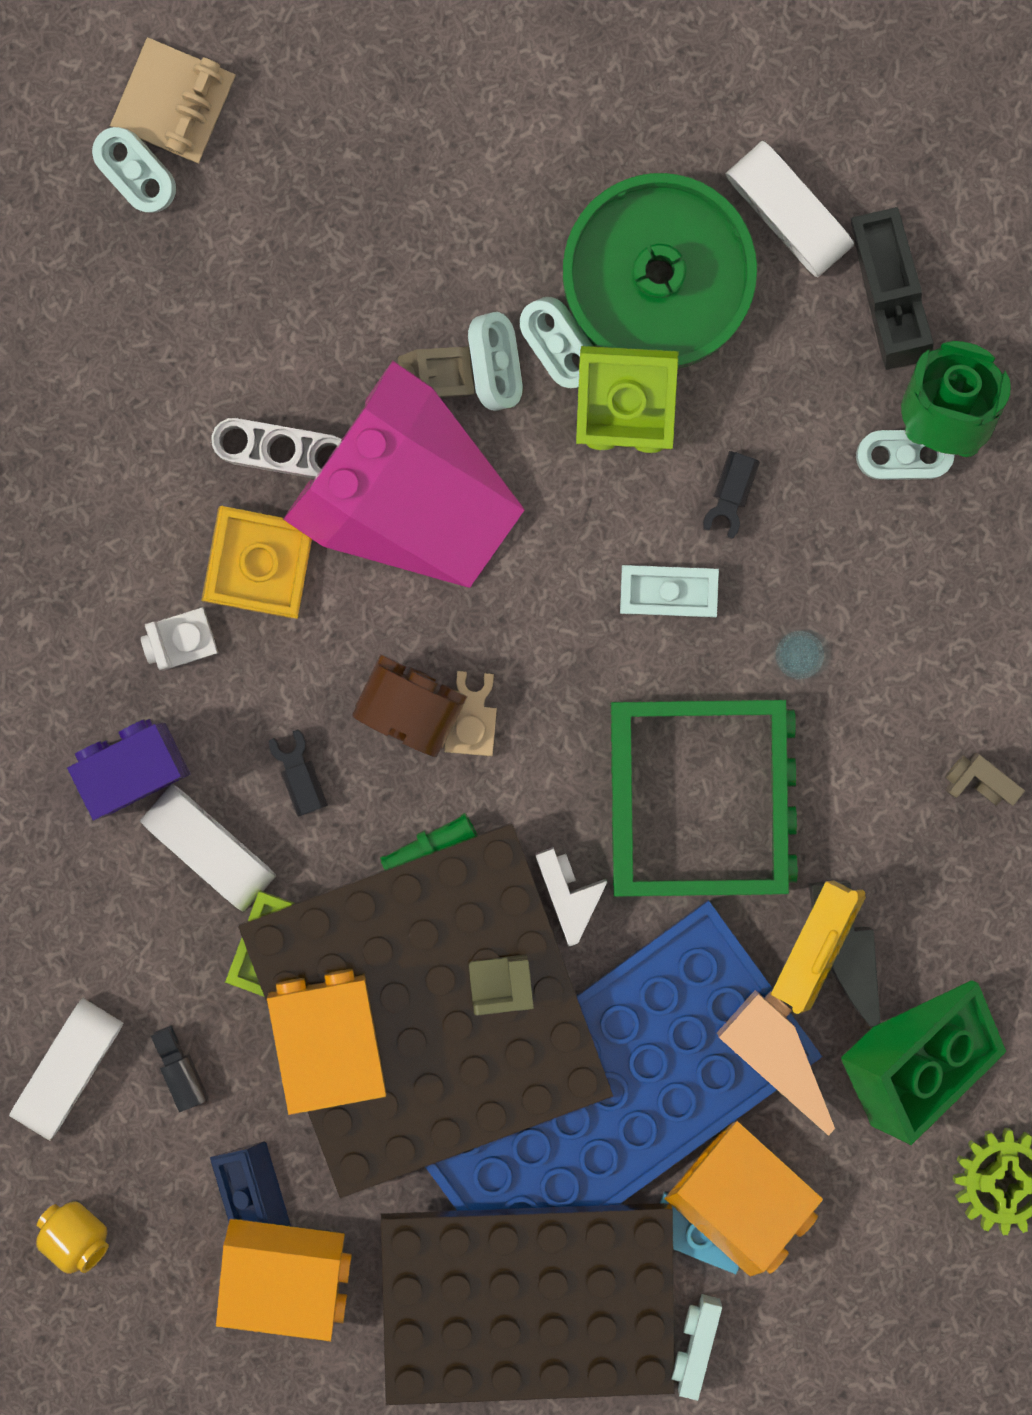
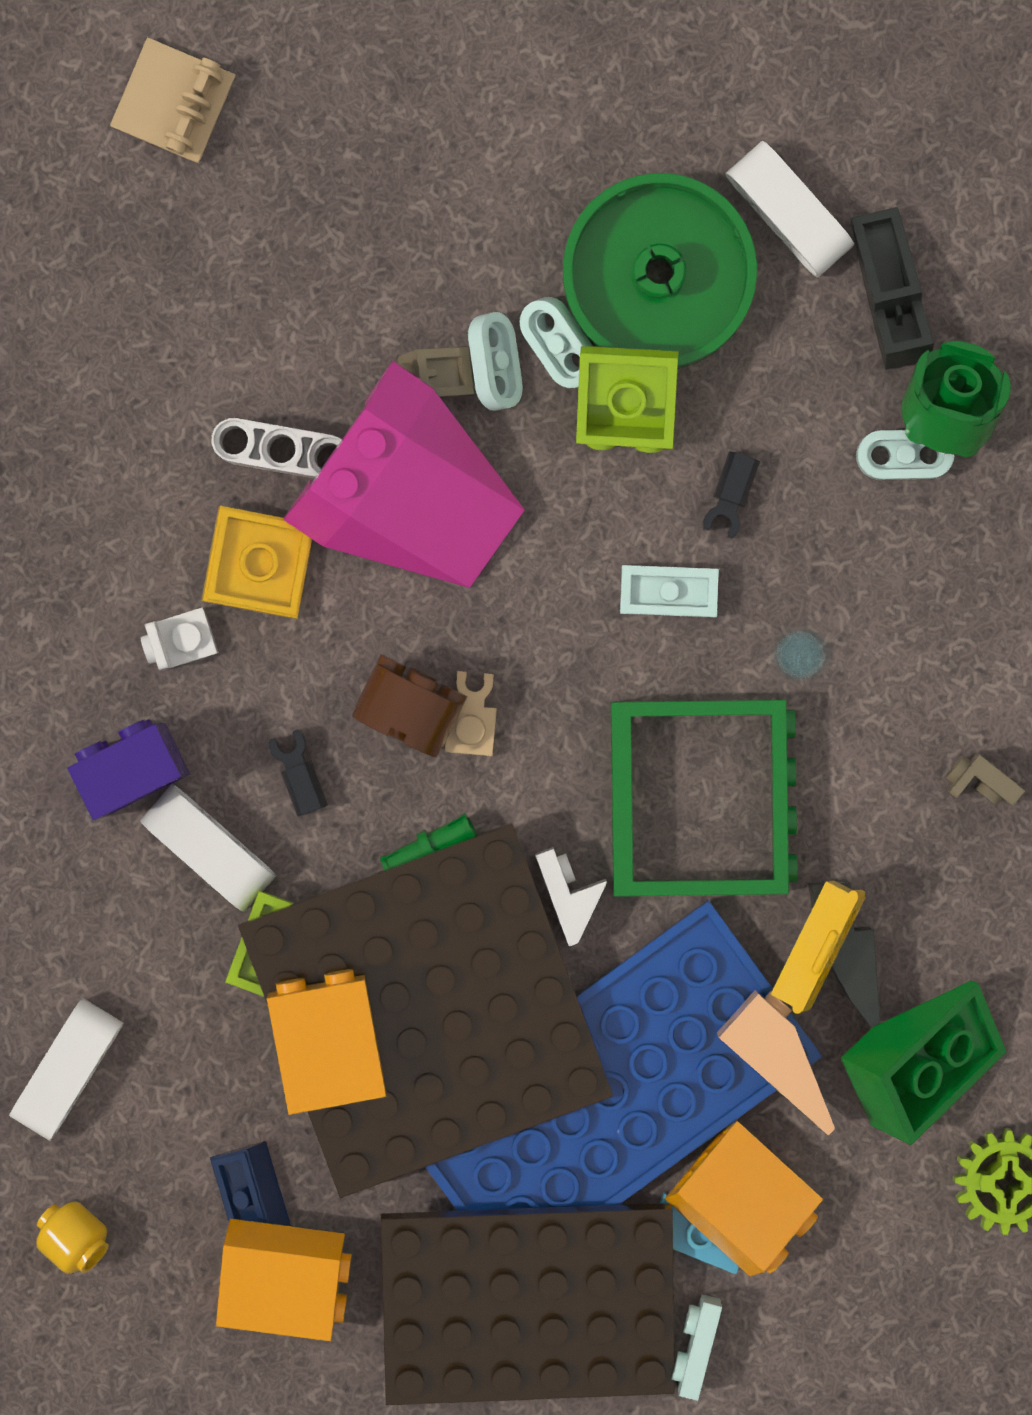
(134, 171): light aqua plate -> none
(178, 1070): black bar -> none
(500, 985): olive panel -> none

